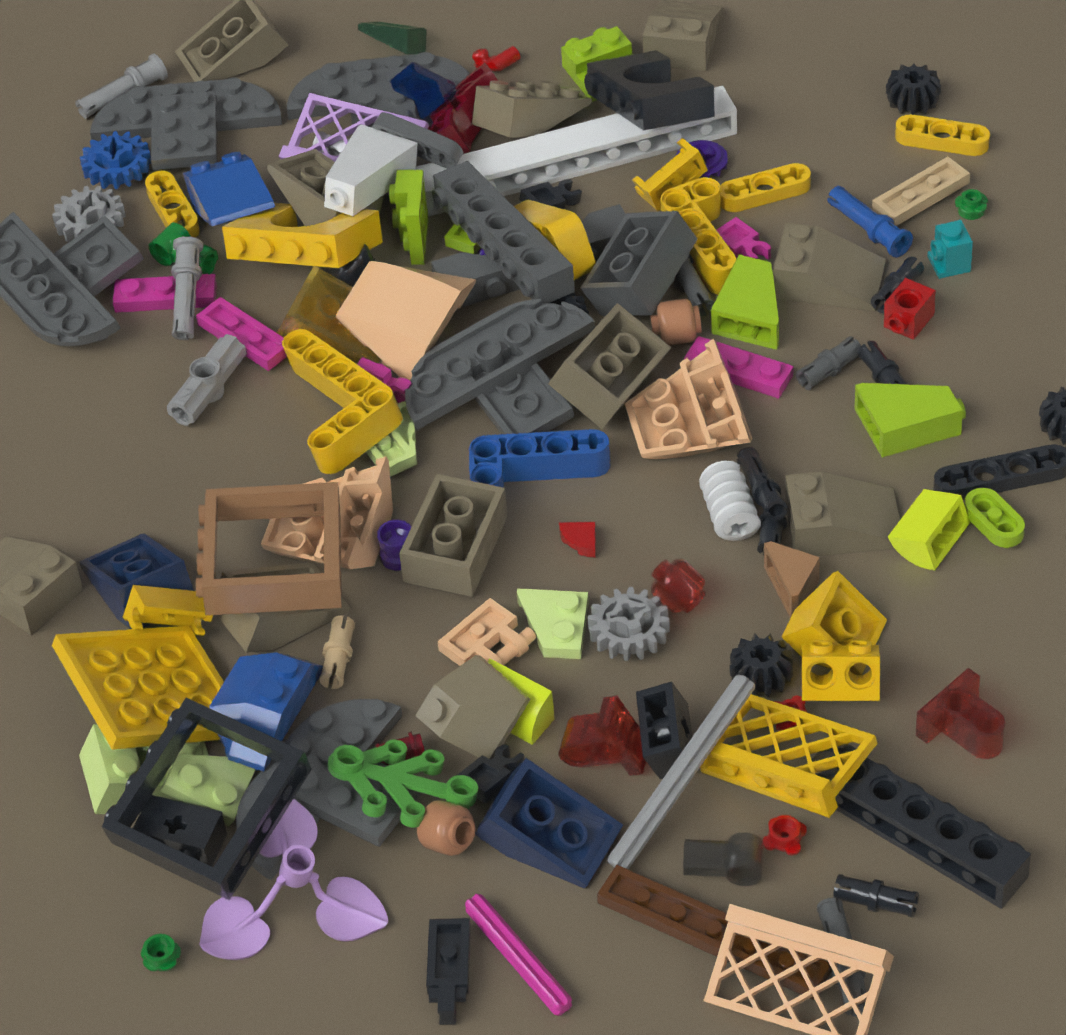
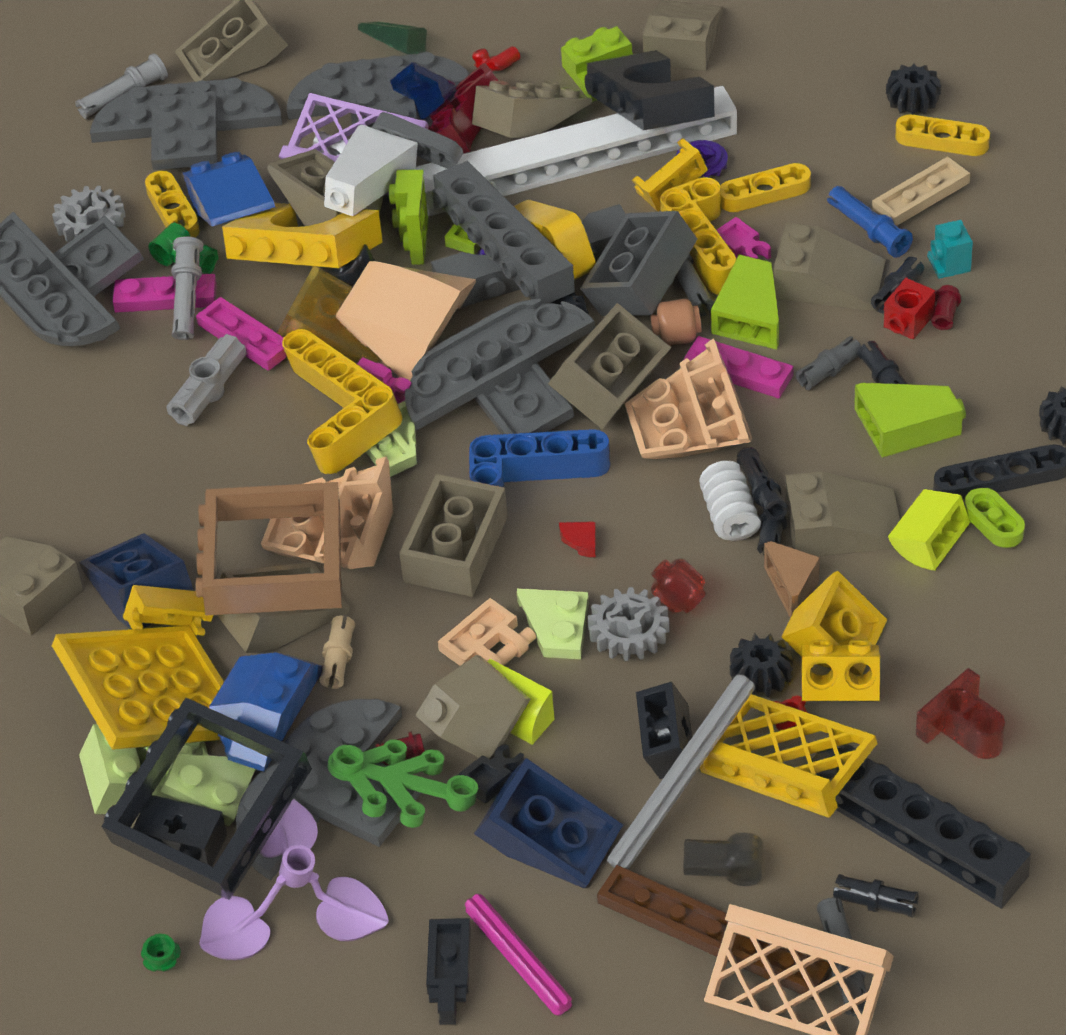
(115, 160): blue gear -> none
(391, 538): dark purple wheel -> none
(446, 828): nougat head -> none
(553, 196): black plate -> none
(604, 739): clear red tile -> none
(786, 826): red plate -> none
(946, 300): none -> dark red pin
(971, 204): green plate -> none

